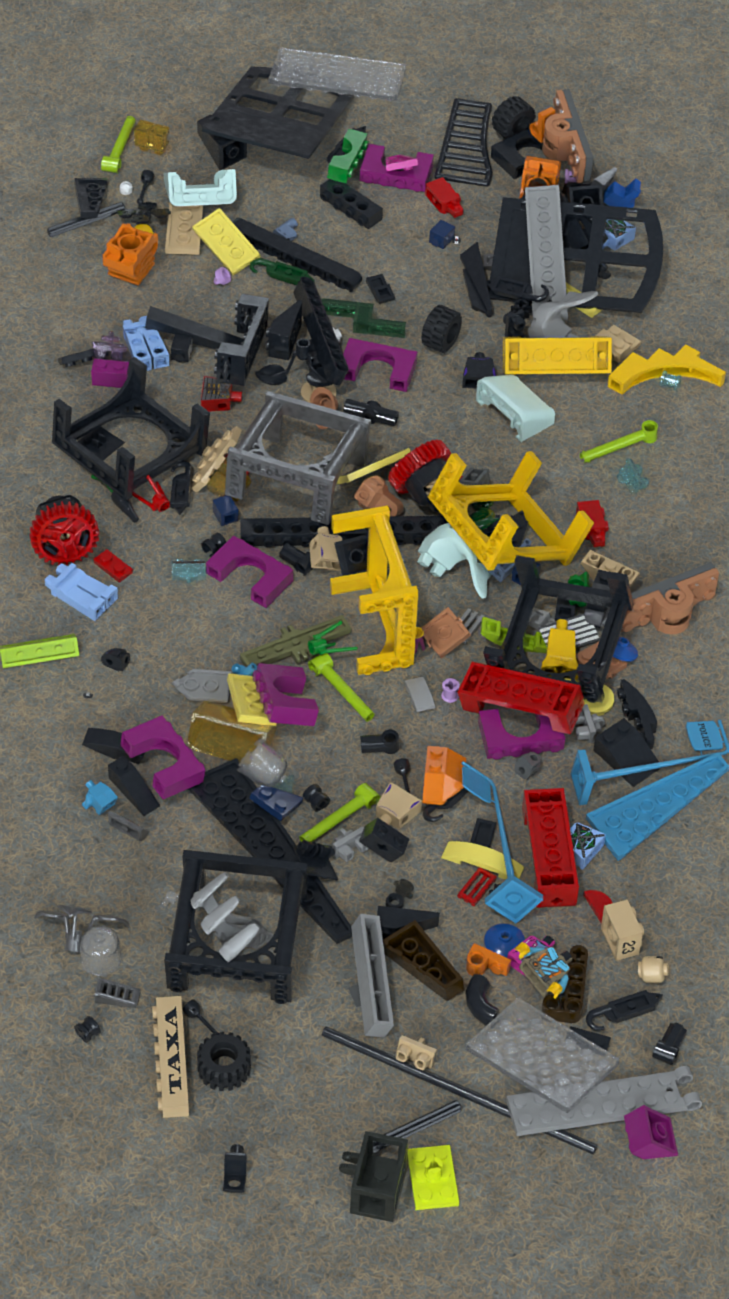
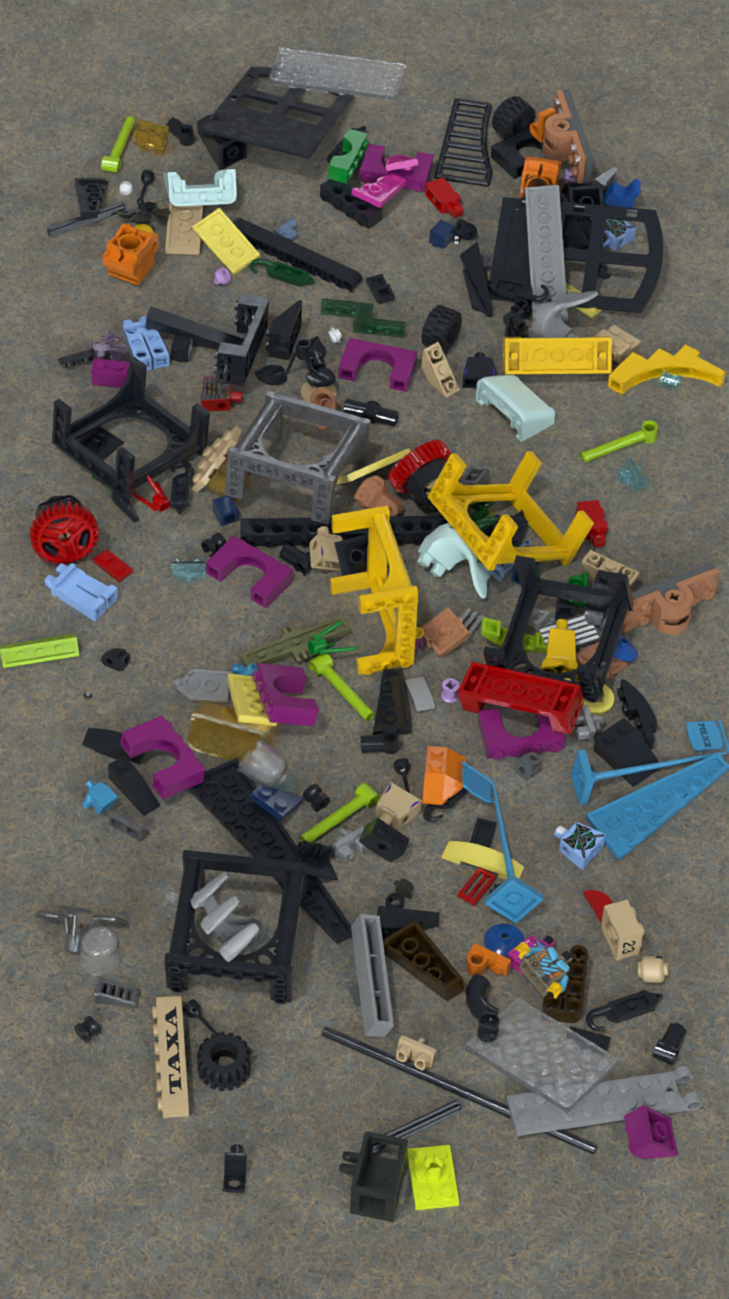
(181, 131): none -> black piece
(321, 331): black beam -> none
(380, 191): none -> dark pink wing
(392, 704): none -> black wing
(438, 370): none -> tan slope
(465, 230): none -> black piece
(488, 1027): none -> black wheel
(551, 846): red plate -> none

